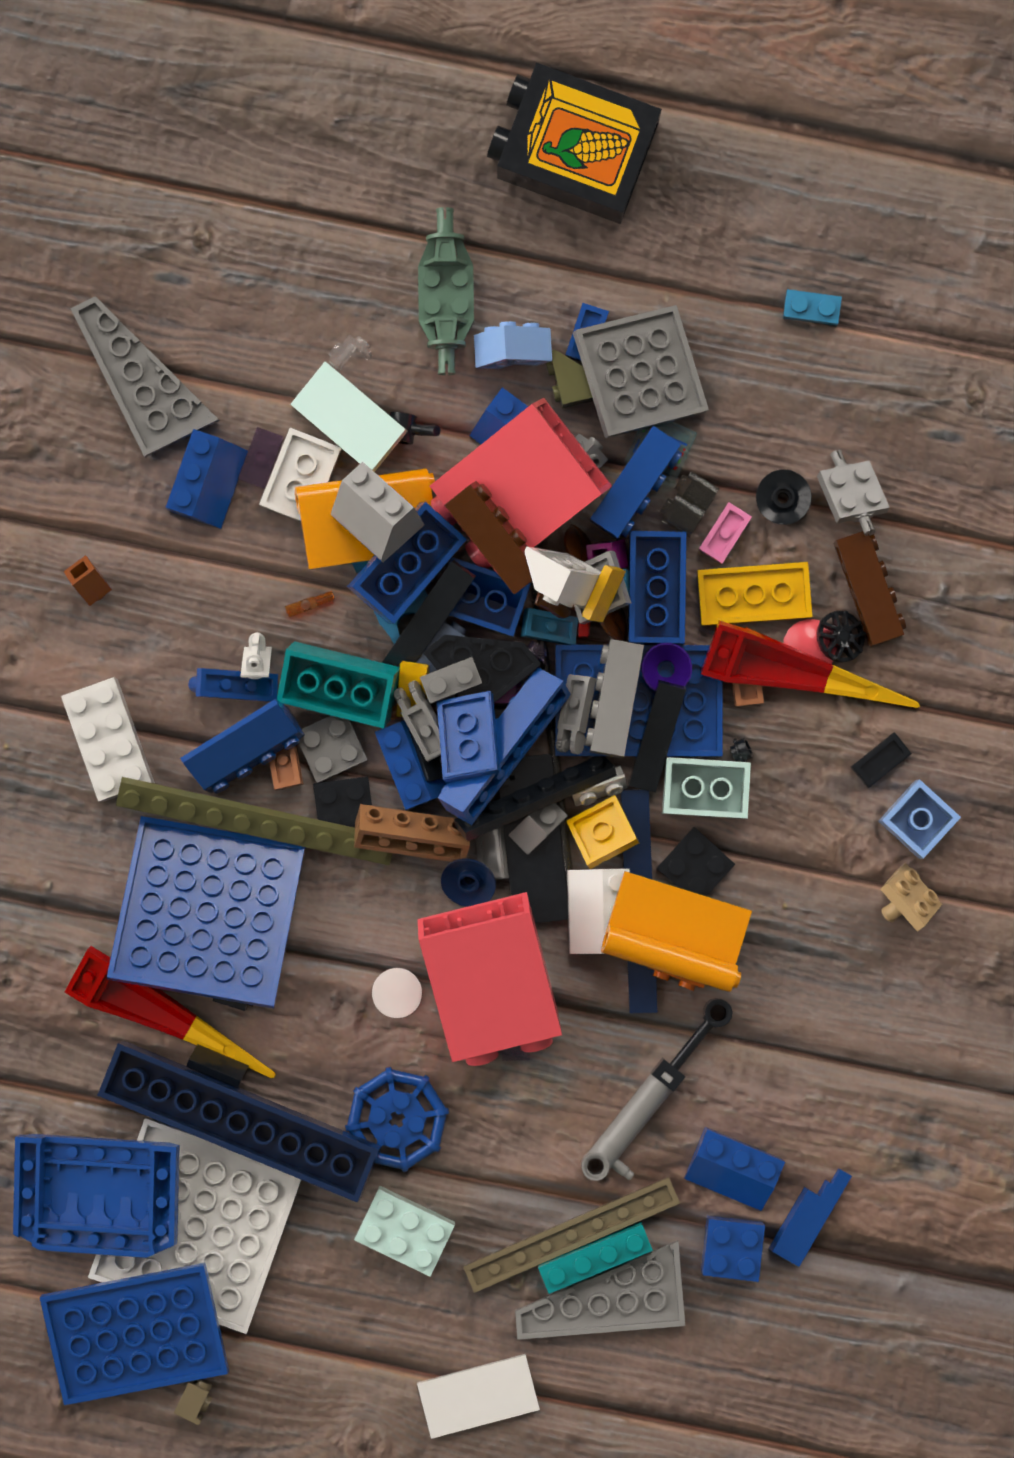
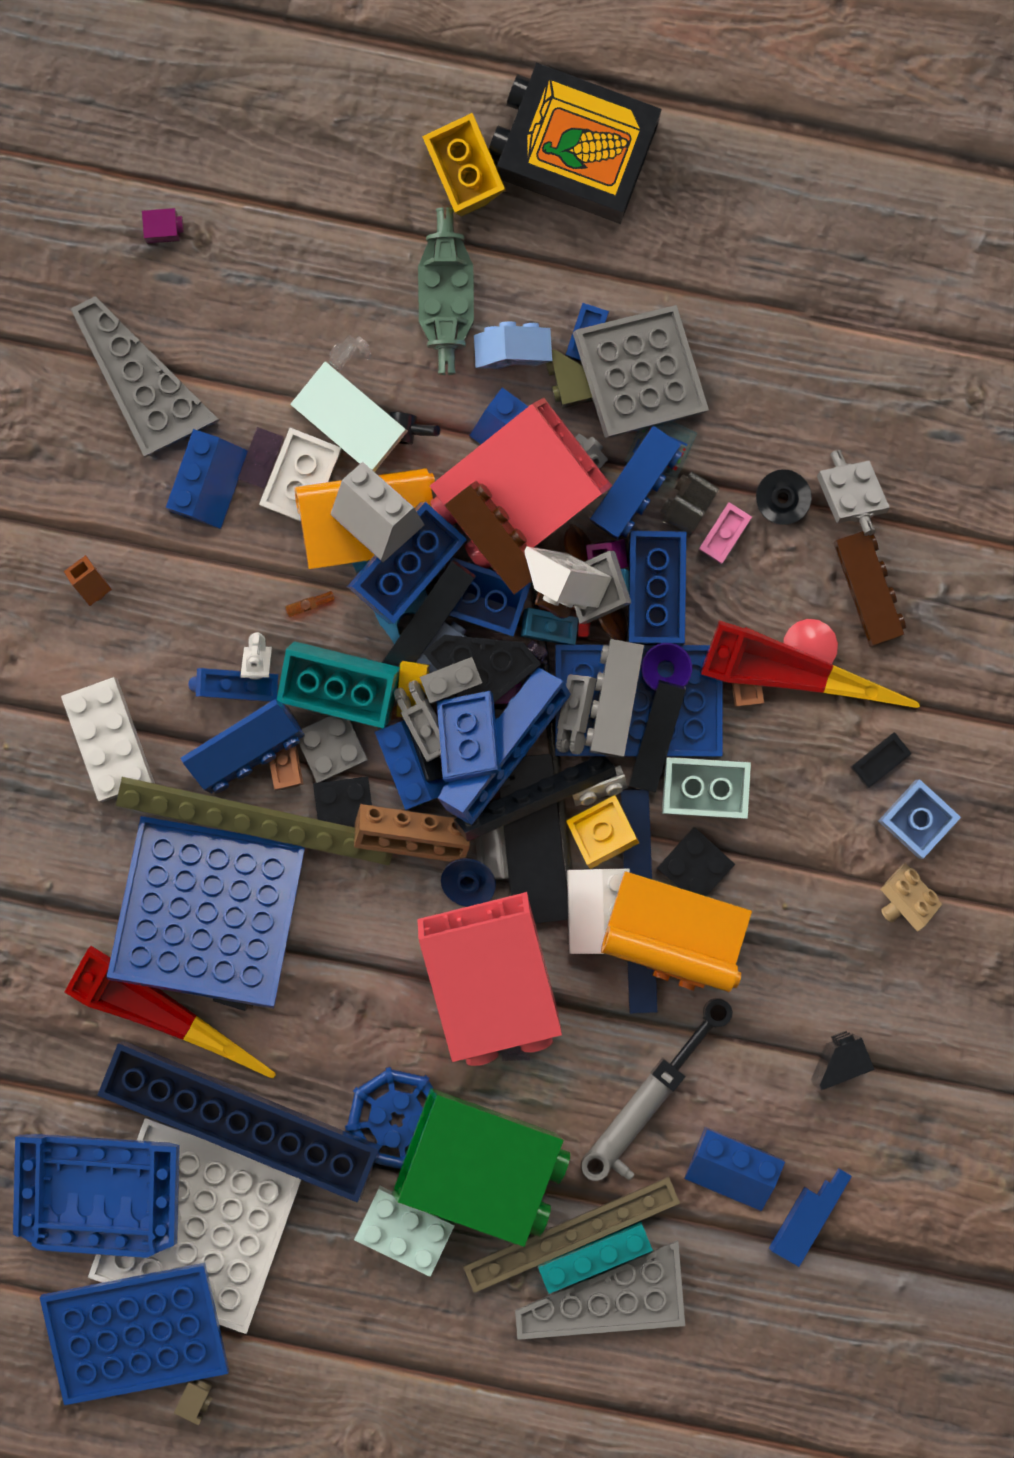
(162, 225): none -> magenta brick
(217, 1066): black tile -> none
(397, 993): white sticker -> none
(464, 164): none -> yellow slope
(478, 1396): white tile -> none
(480, 1168): none -> green brick
(537, 827): light grey slope -> none
(603, 593): yellow tile -> none
(732, 1248): blue brick -> none
(741, 750): black plate -> none
(754, 593): yellow plate -> none
(812, 307): dark azure plate -> none
(841, 636): black wheel -> none
(841, 1061): none -> black slope

